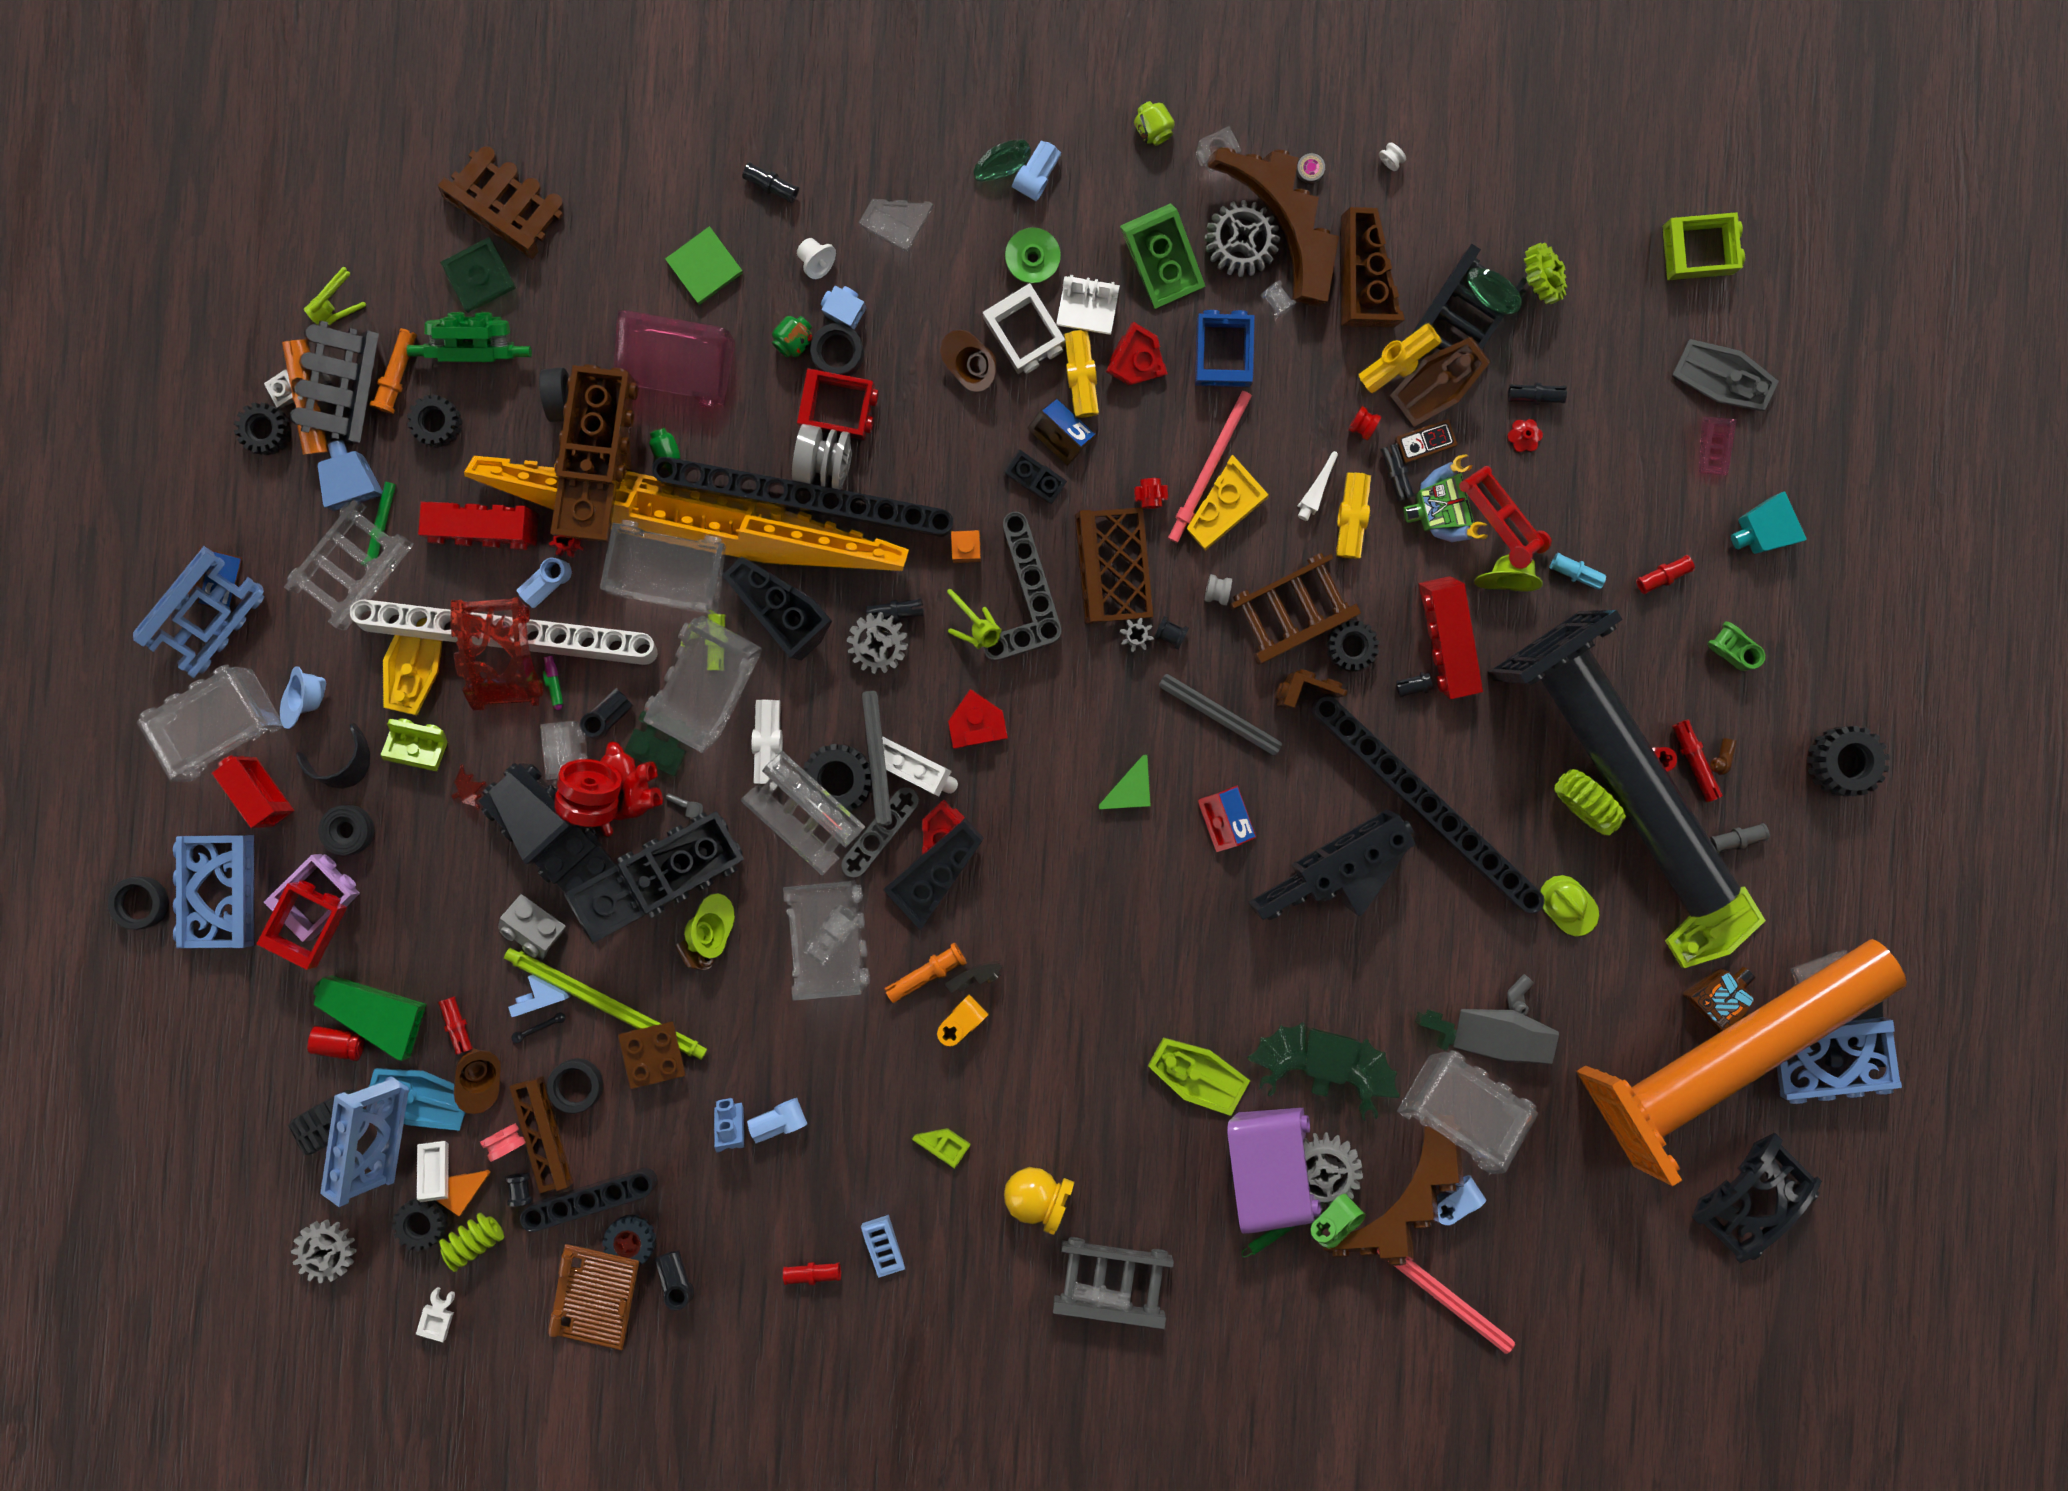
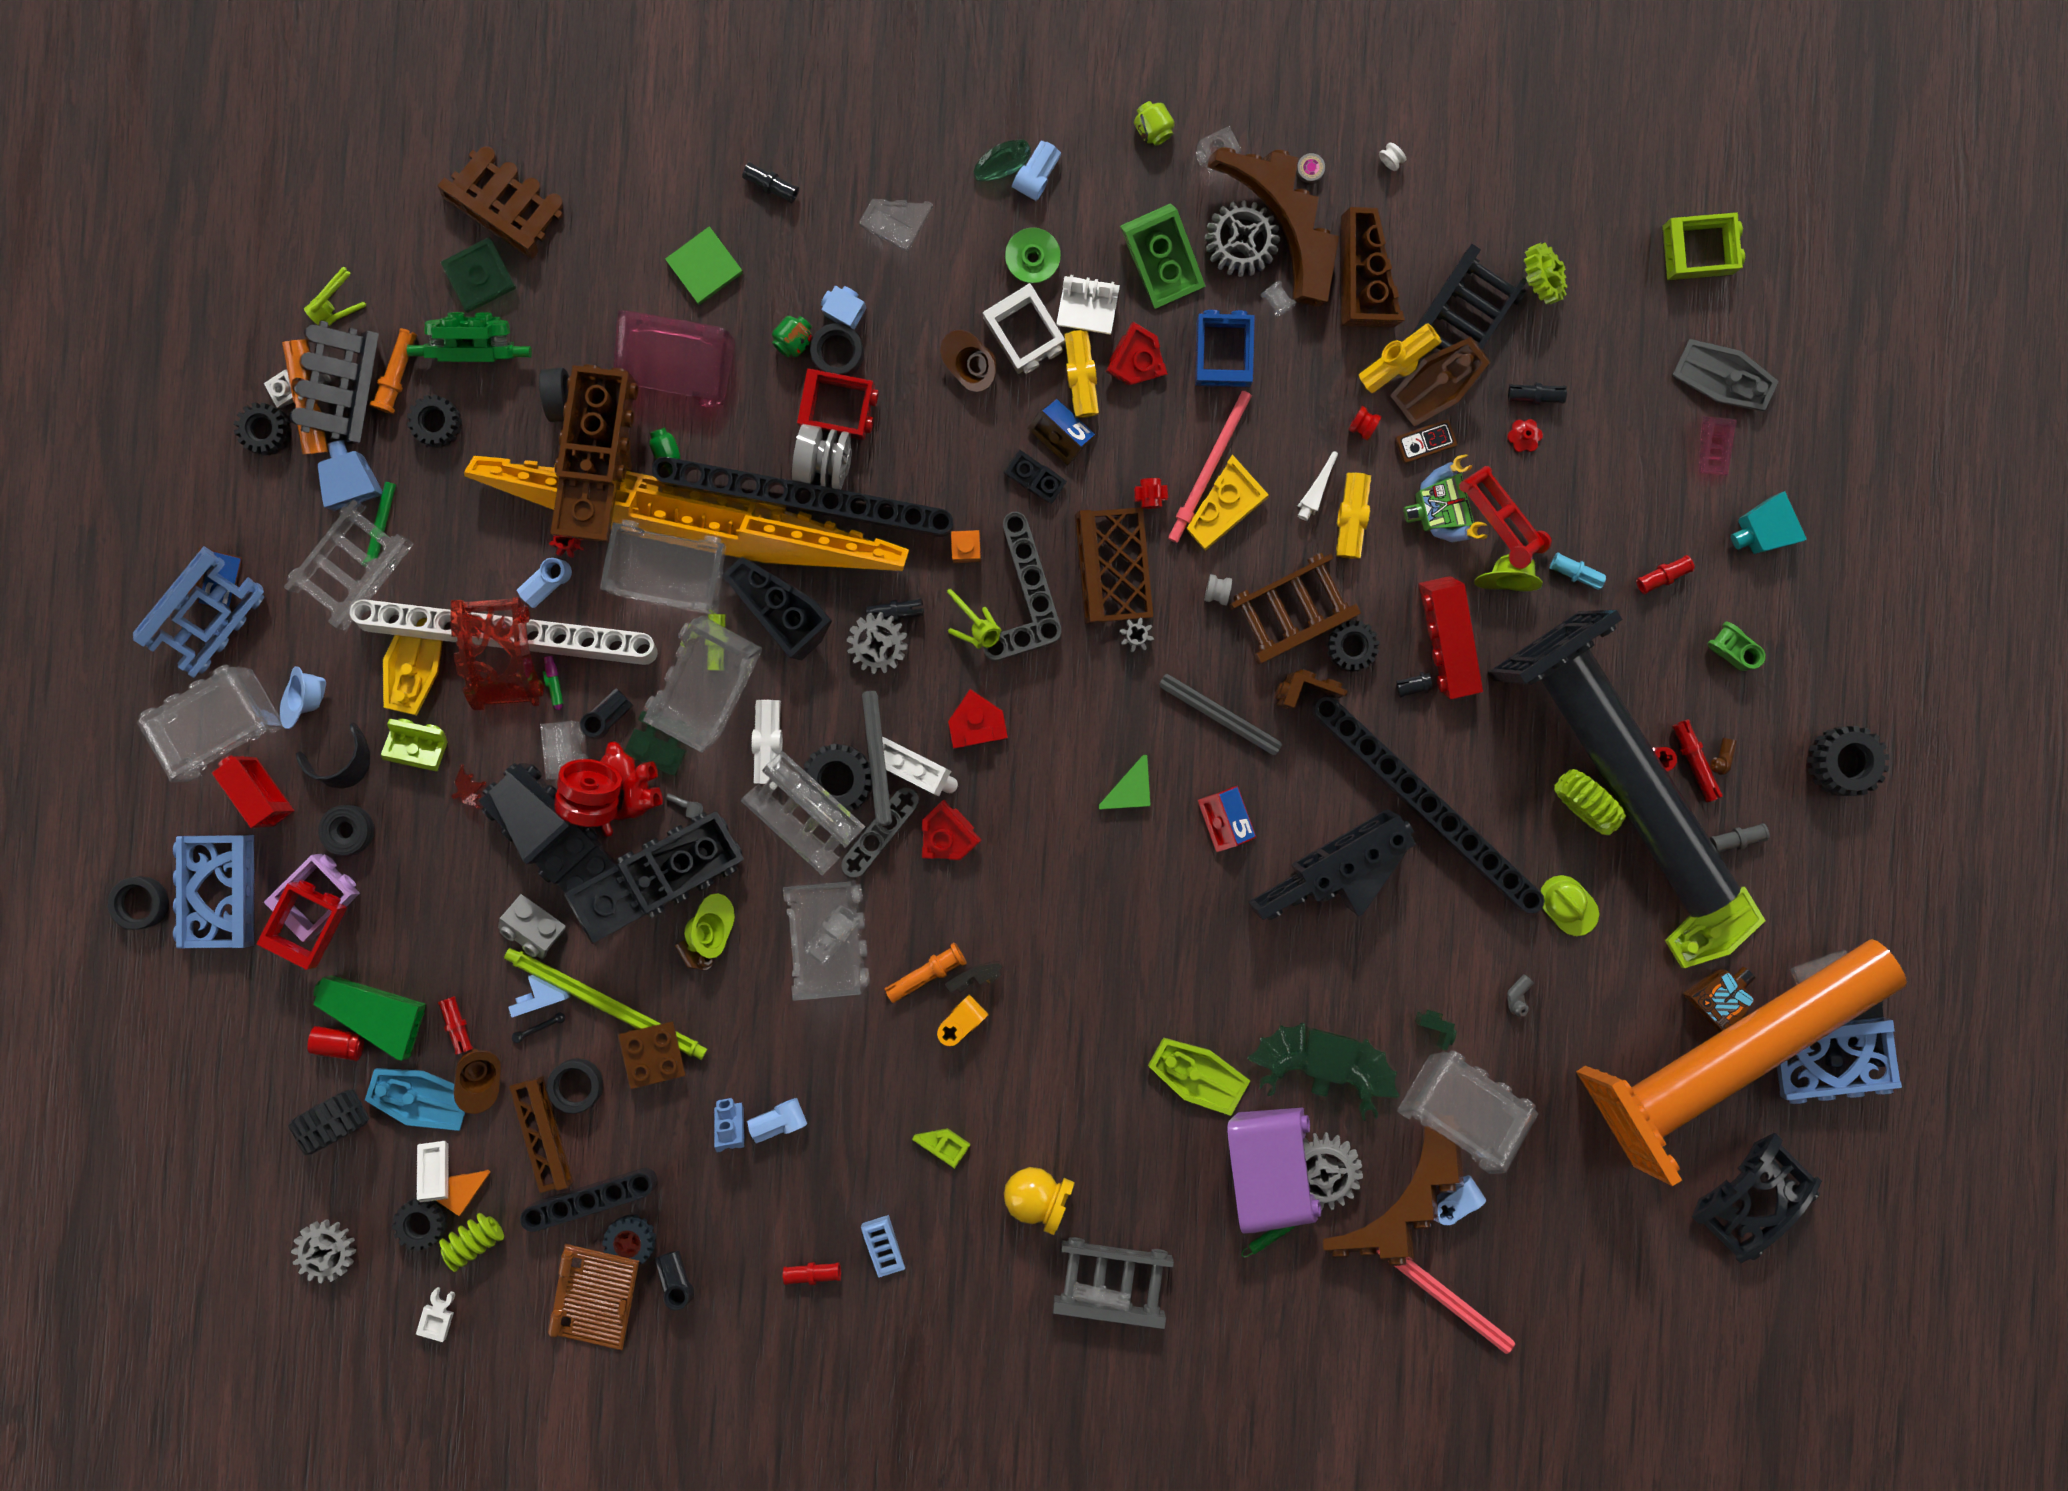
(348, 1125): medium blue fence -> none
(478, 524): red wedge -> none
(503, 1142): coral wheel -> none
(518, 1189): black bush -> none
(816, 258): white piece -> none
(929, 878): black wing -> none
(1171, 632): black bush -> none
(1339, 1219): bright green piece -> none
(1397, 472): black pin -> none
(1494, 290): clear green arm -> none
(1505, 1036): dark grey piece -> none

